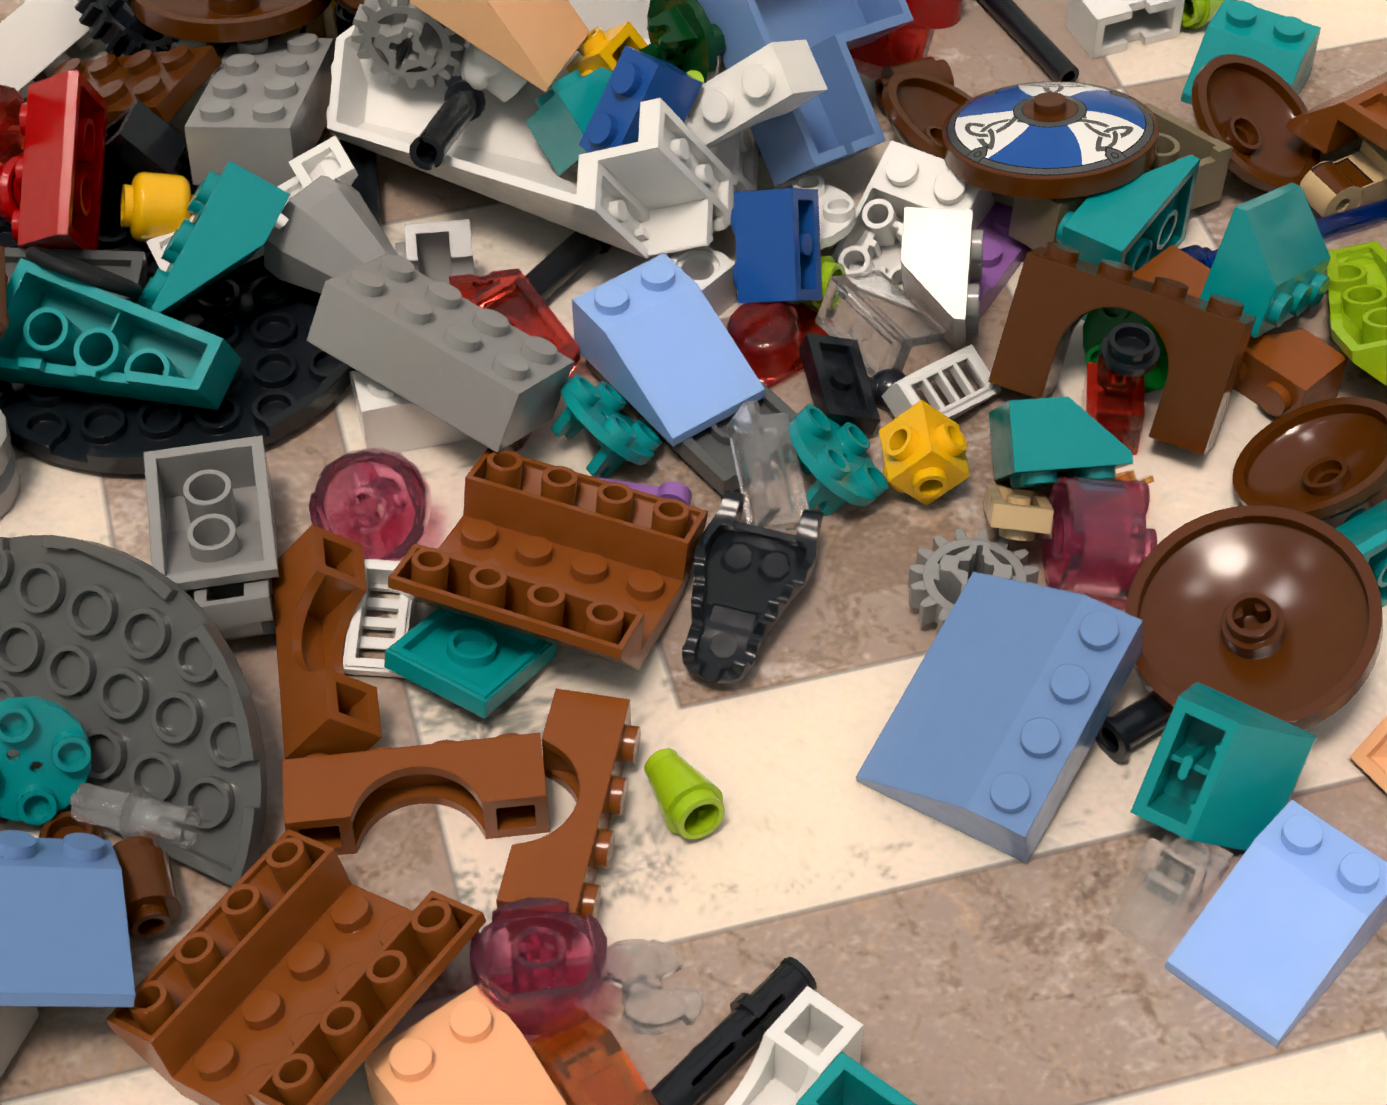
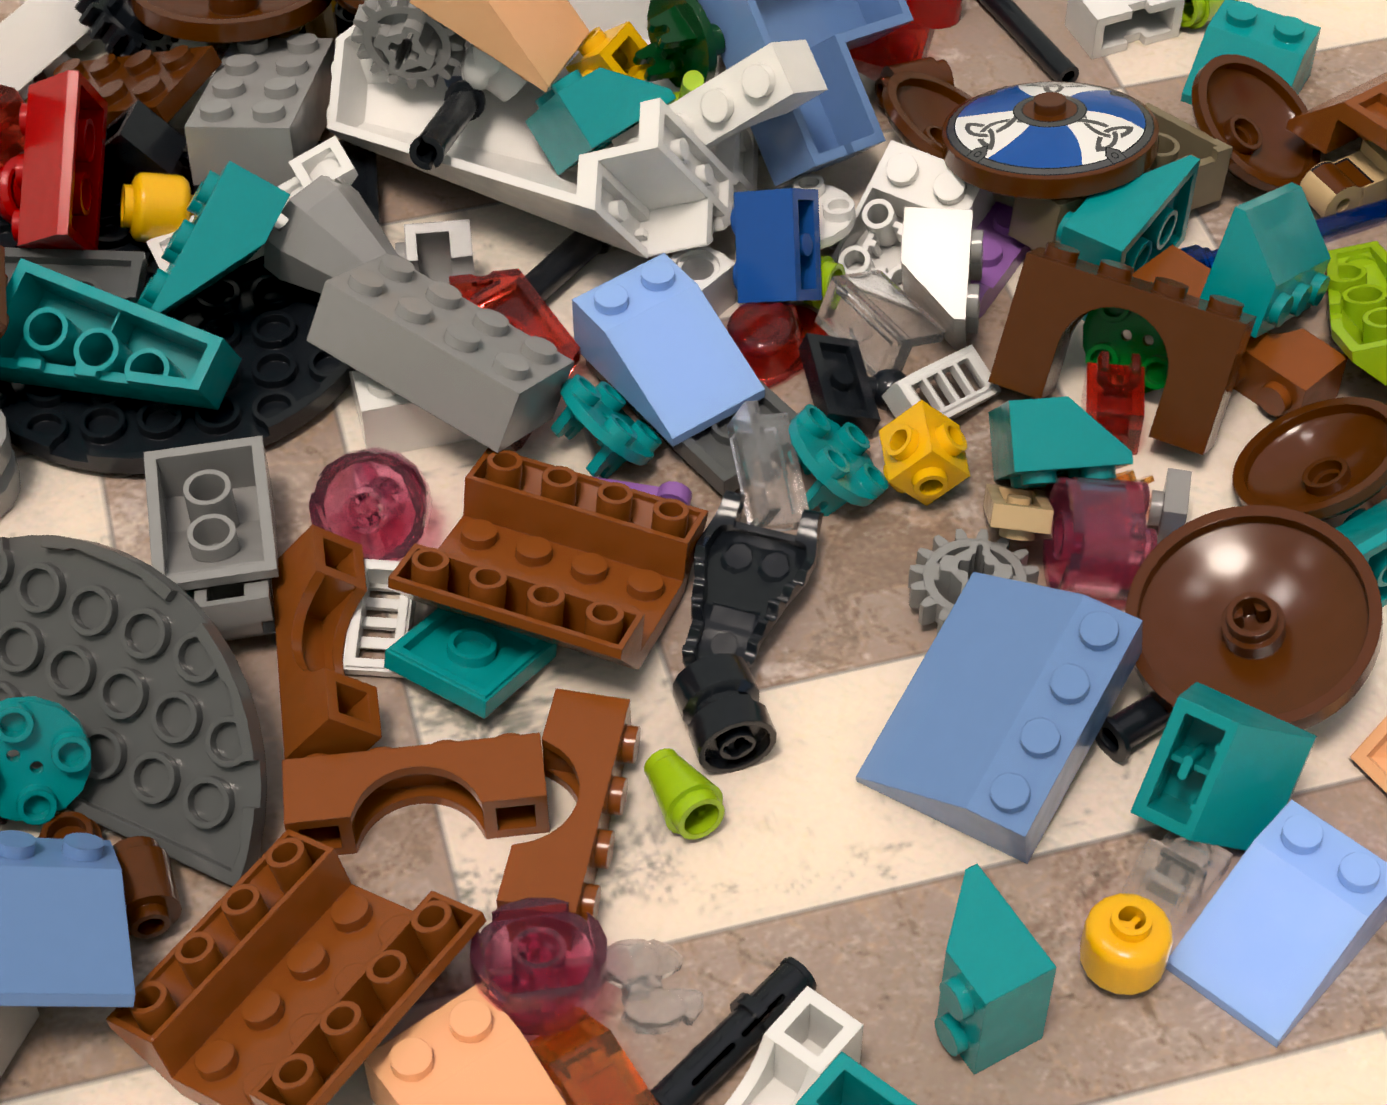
(84, 272): black tyre -> none
(135, 814): clear axle -> none
(636, 80): blue brick -> none
(724, 713): none -> black wheel
(992, 979): none -> teal slope
(1126, 944): none -> yellow head
(1130, 350): black plate -> none
(1170, 507): none -> light grey plate

